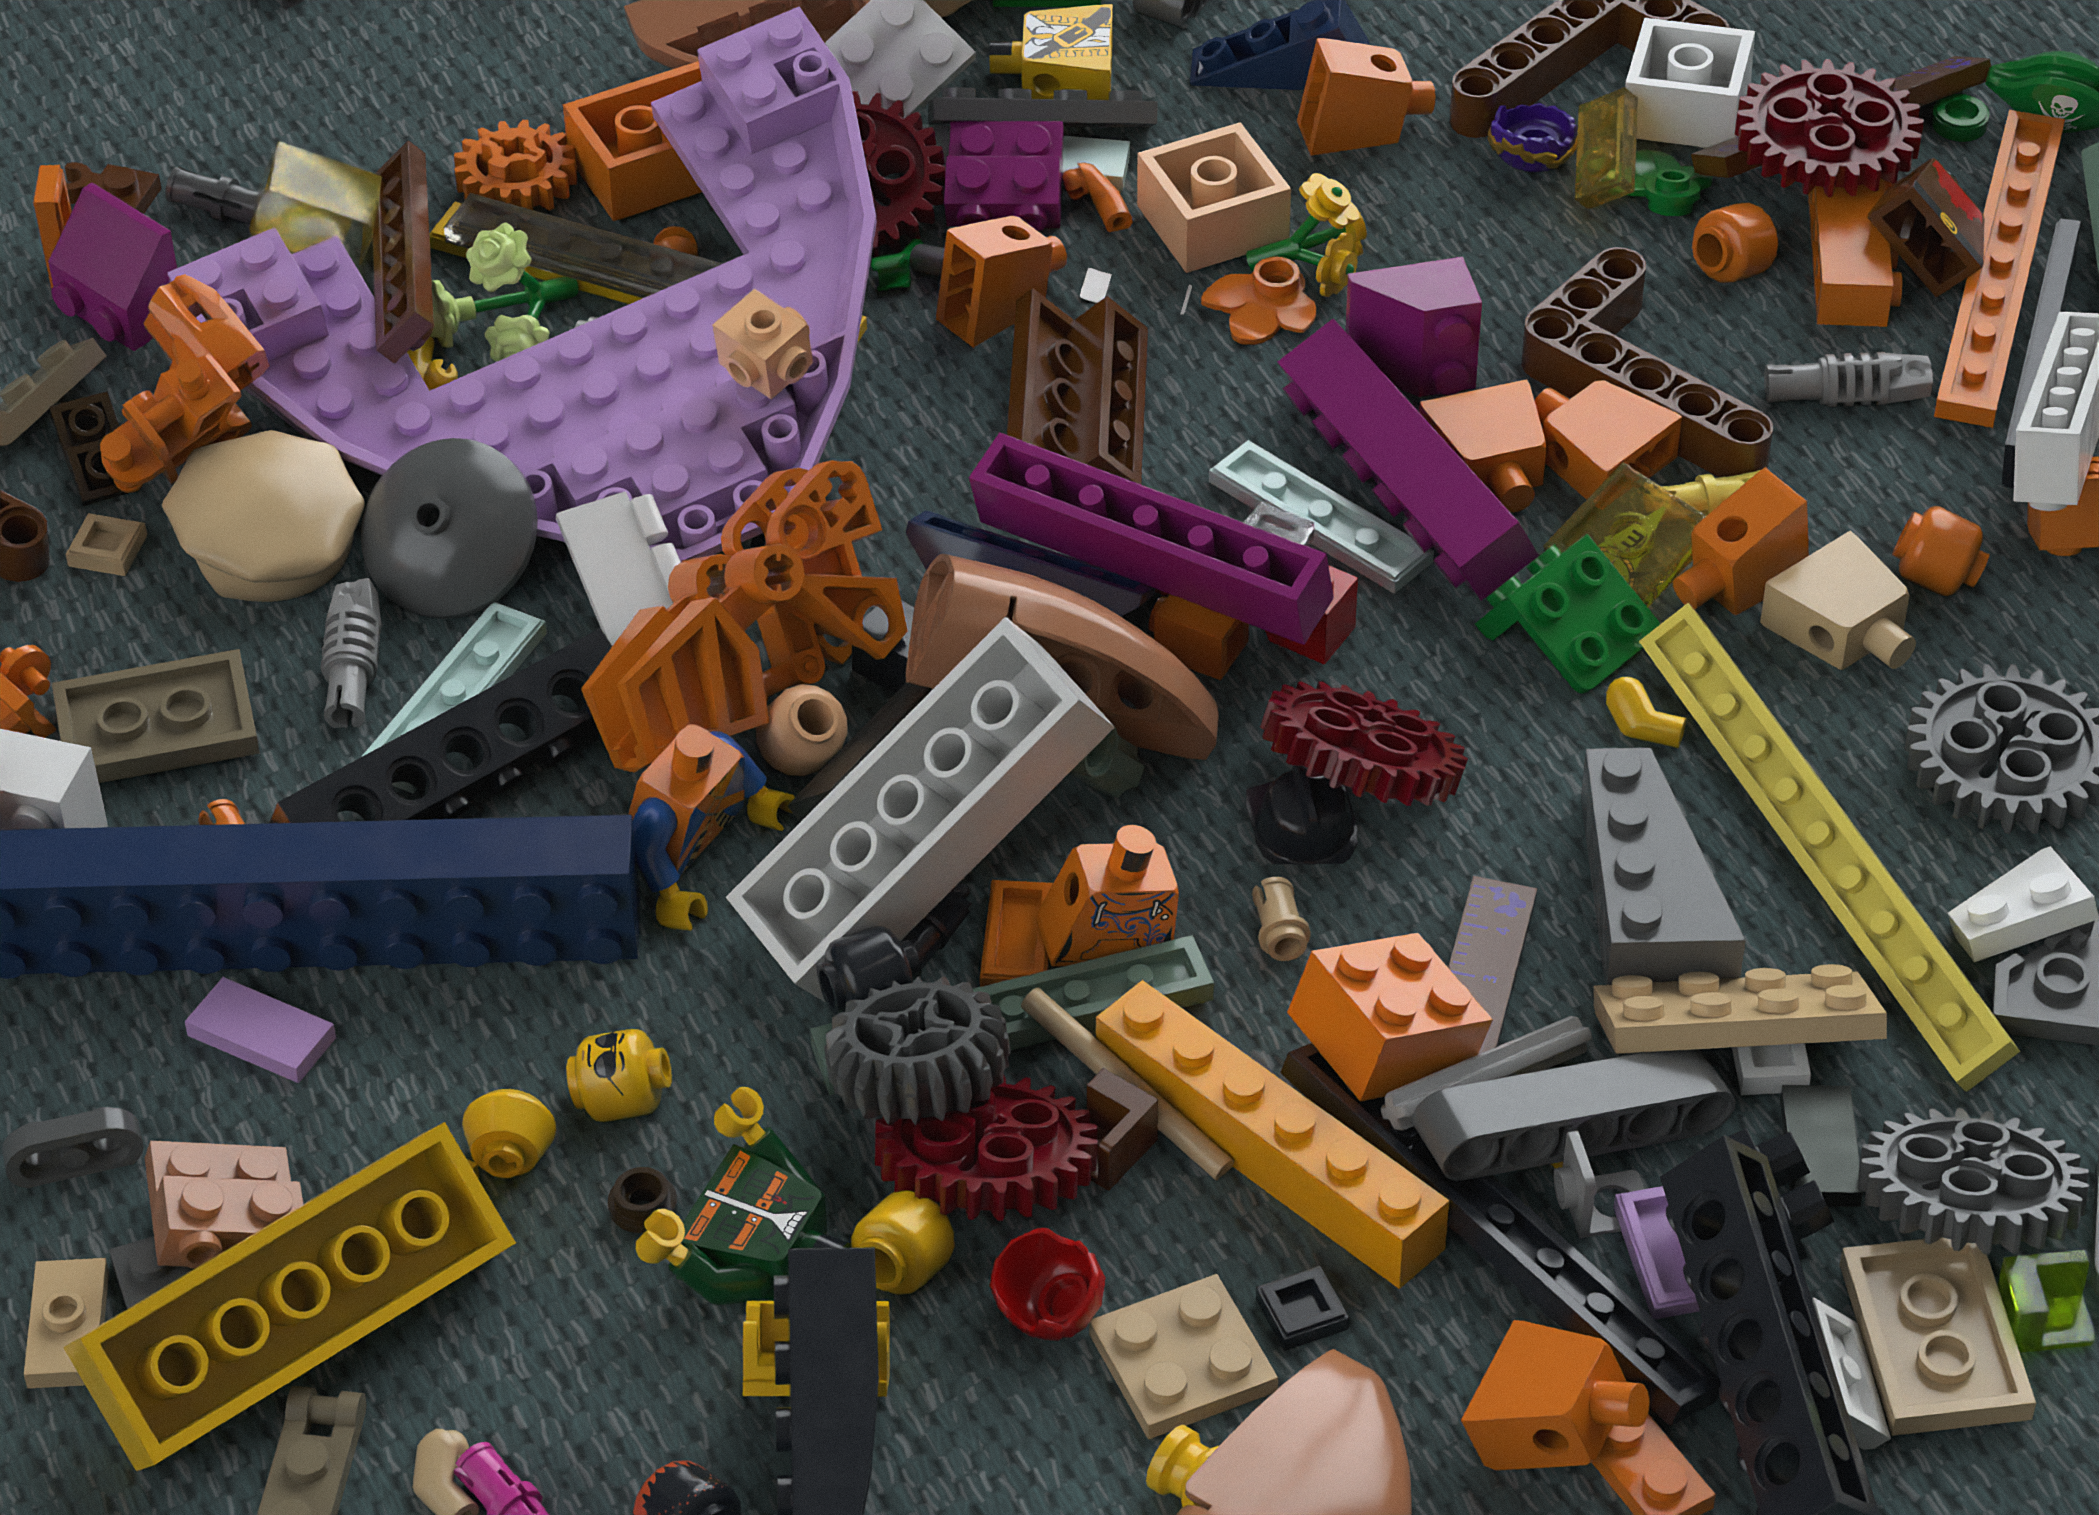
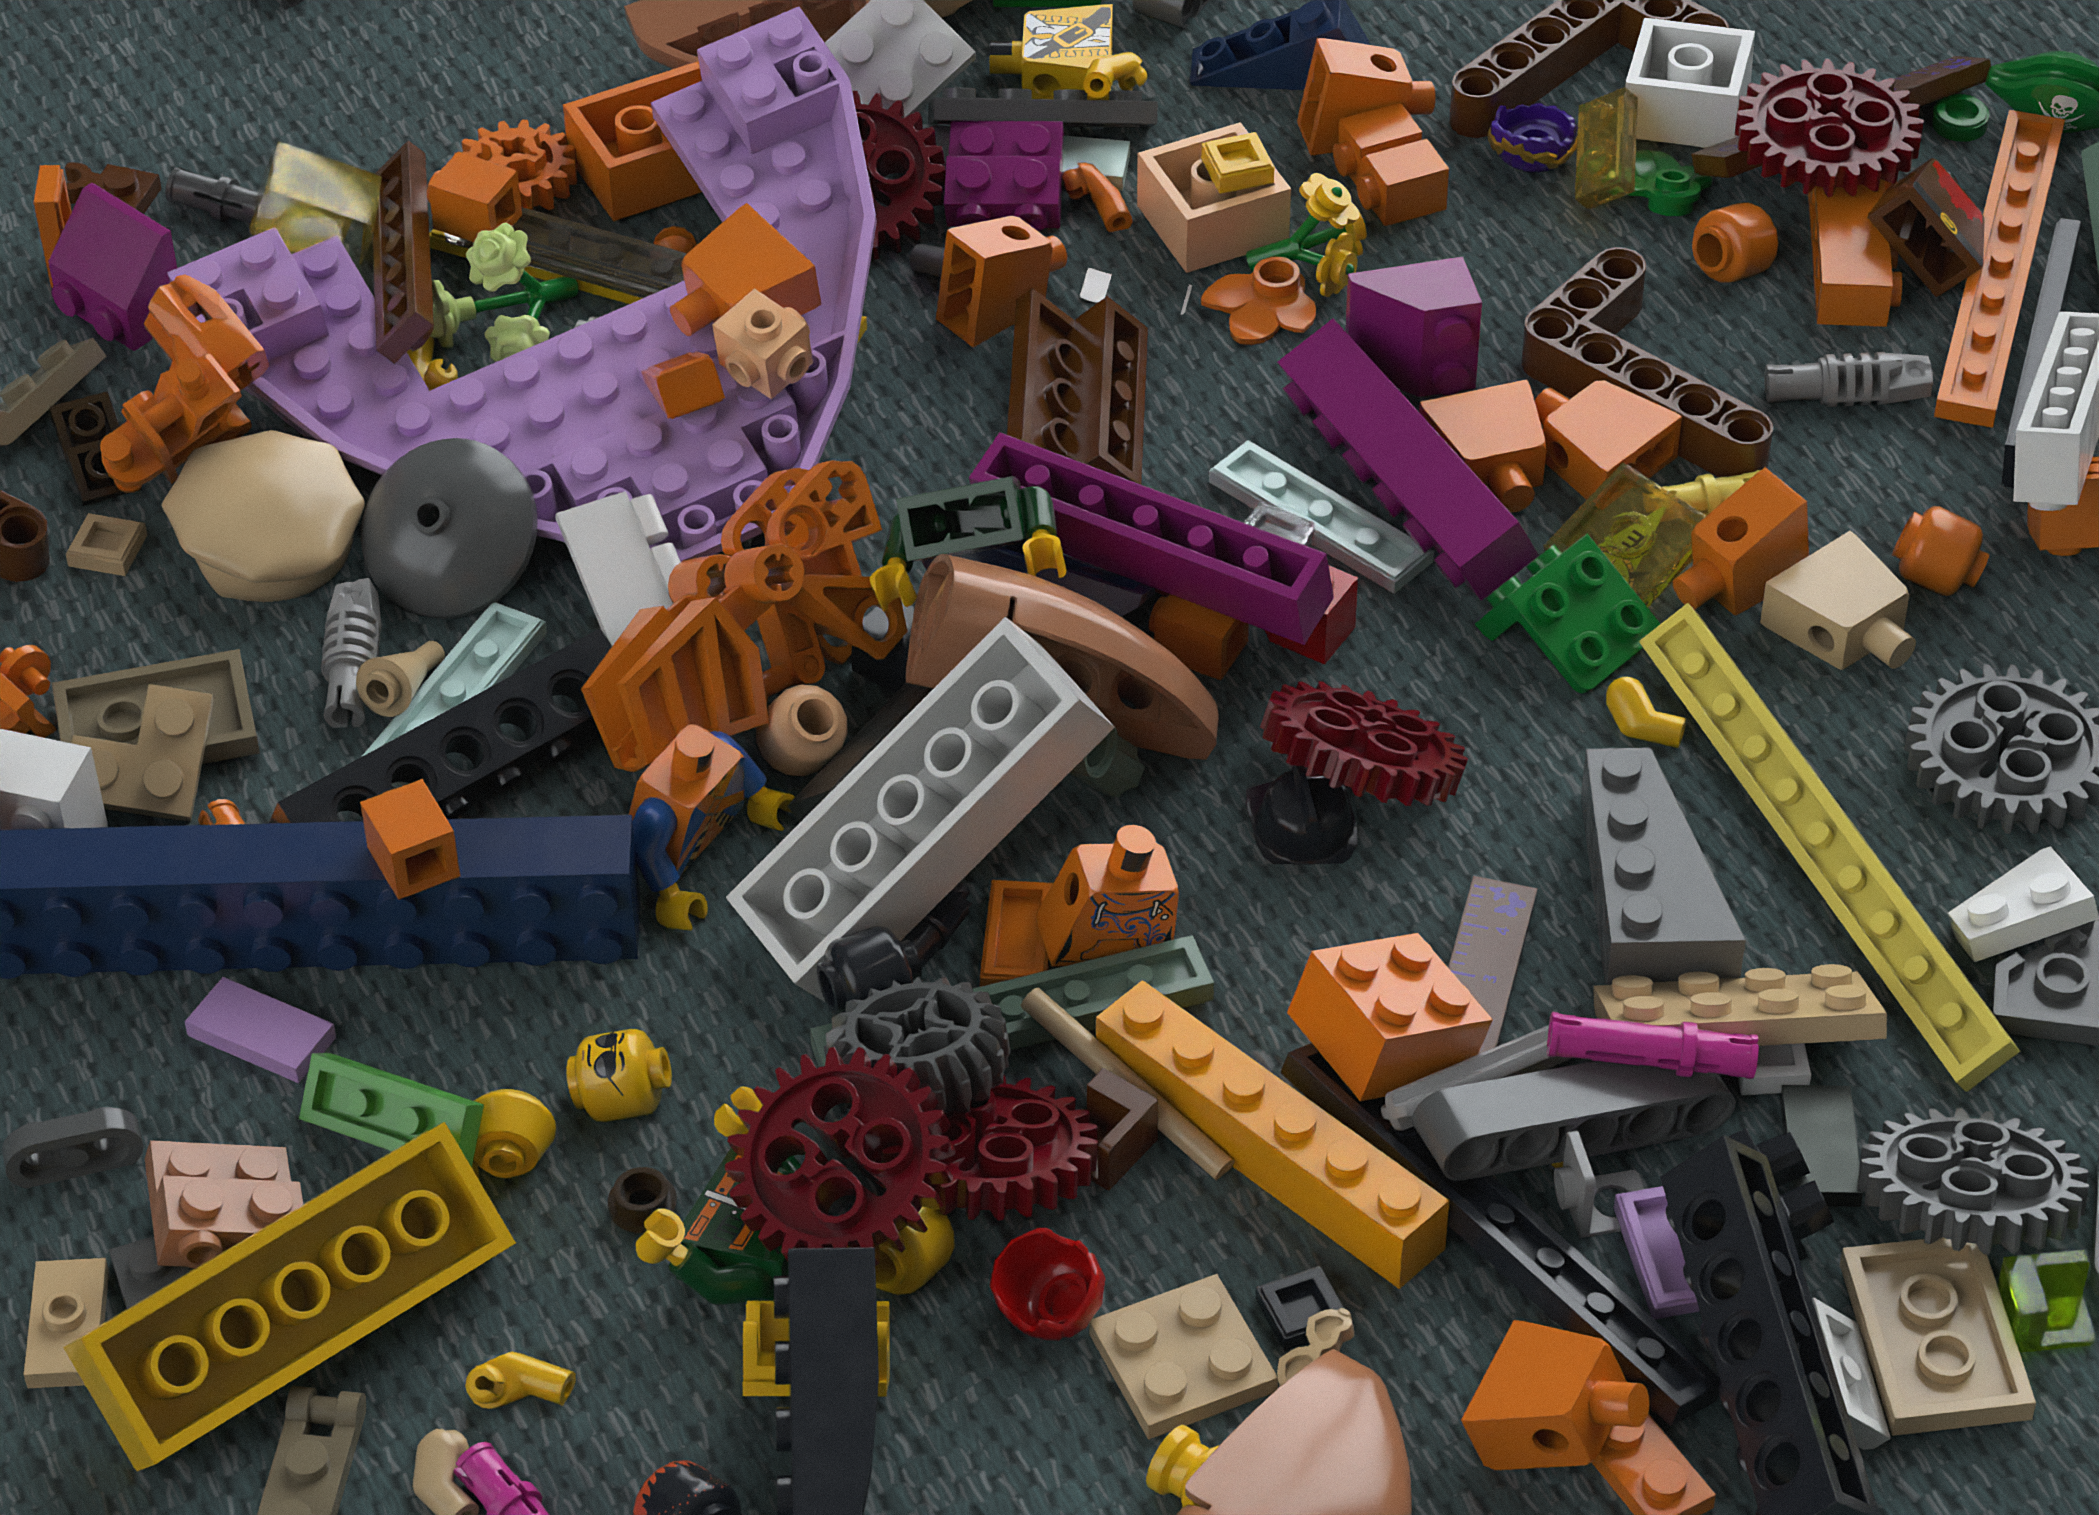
(164, 767): none -> tan plate
(383, 1106): none -> bright green plate
(392, 681): none -> tan cone
(410, 839): none -> orange brick
(473, 196): none -> orange brick
(516, 1377): none -> yellow arm
(684, 383): none -> orange slope
(733, 261): none -> orange torso
(883, 1112): none -> dark red gear
(895, 269): green hand -> none
(963, 523): none -> dark green torso
(1121, 67): none -> yellow arm
(1237, 162): none -> yellow tile
(1280, 920): tan pin -> none
(1324, 1332): none -> tan piece
(1391, 164): none -> orange piece
(1667, 1047): none -> dark pink pin

